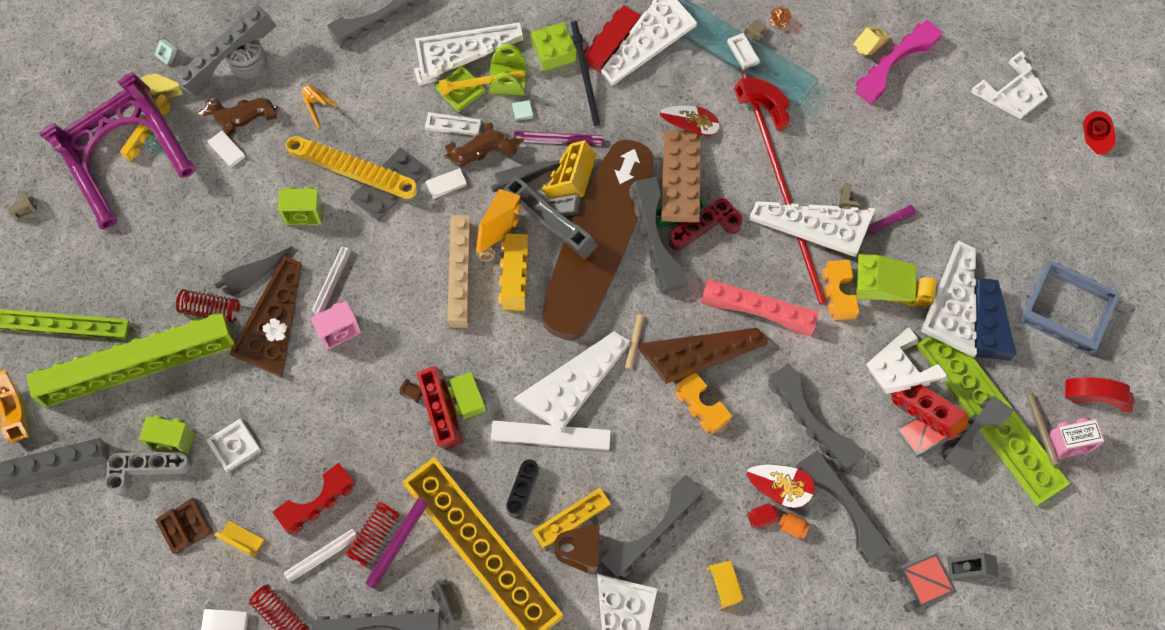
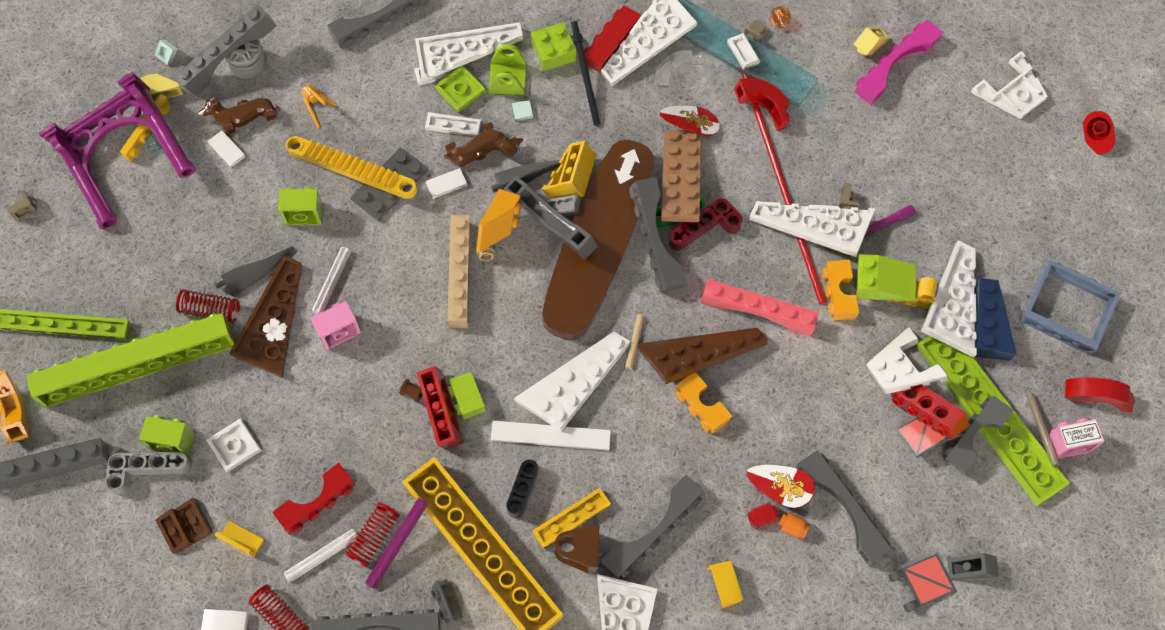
(448, 86): yellow piece -> none
(514, 272): yellow wedge -> none
(559, 138): magenta axle -> none
(841, 449): dark grey arch -> none

